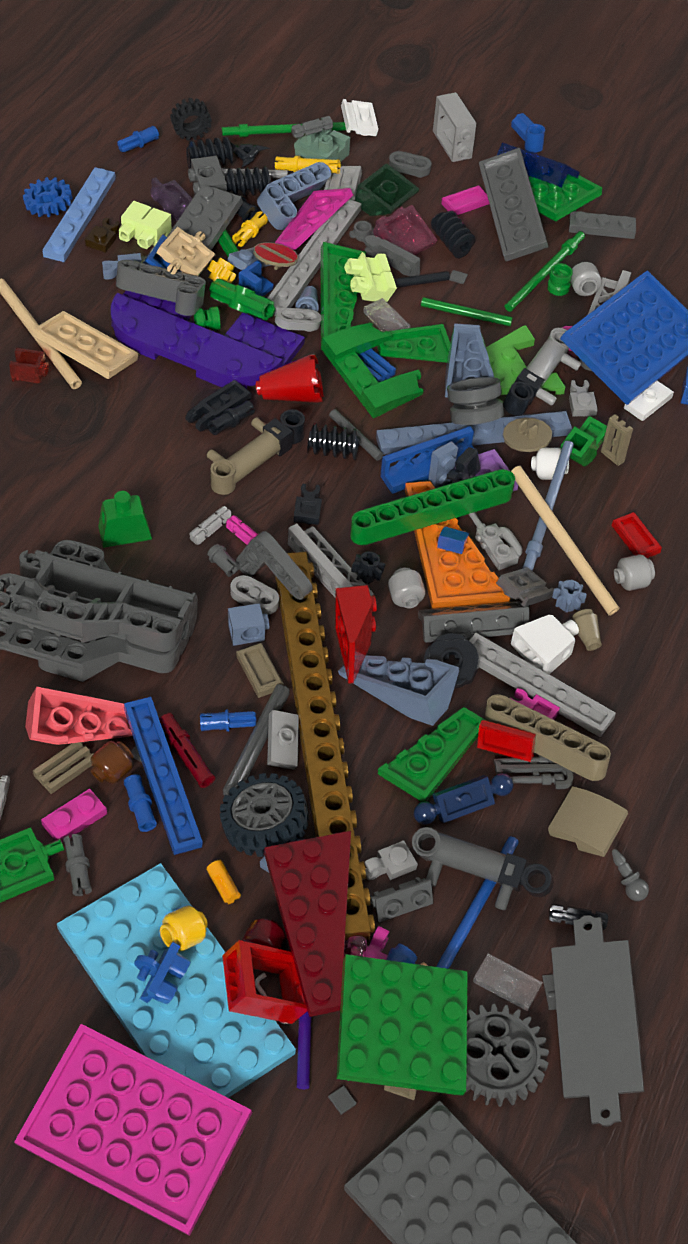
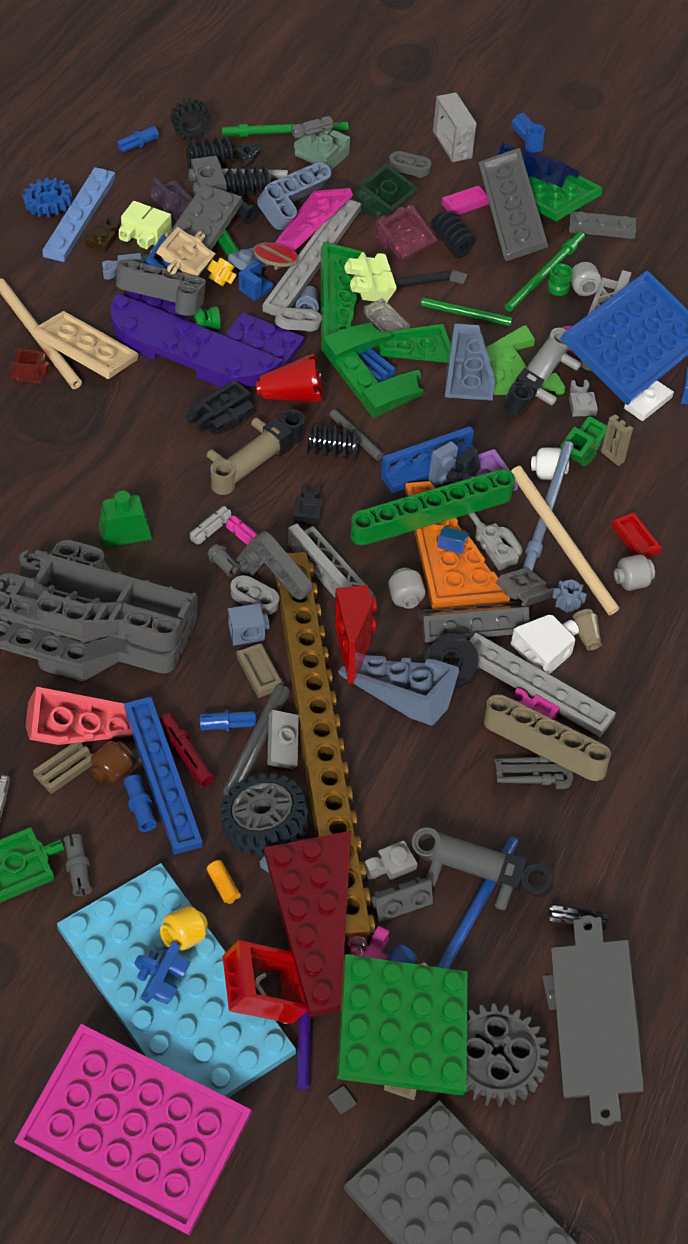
(74, 816): dark pink plate -> none
(242, 299): green piece -> none
(250, 229): yellow pin -> none
(265, 933): dark red head -> none
(298, 163): yellow pin -> none
(347, 178): light grey plate -> none
(359, 117): white plate -> none
(361, 230): dark grey plate -> none
(368, 567): black gear -> none
(397, 257): dark grey hinge -> none
(434, 756): green wing -> none
(463, 799): dark blue plate -> none
(475, 400): dark grey wheel -> none
(486, 433): sand blue plate -> none
(506, 740): red tile -> none
(507, 982): clear plate -> none
(527, 434): dark tan piece -> none
(588, 821): dark tan slope -> none
(636, 888): dark grey bar -> none

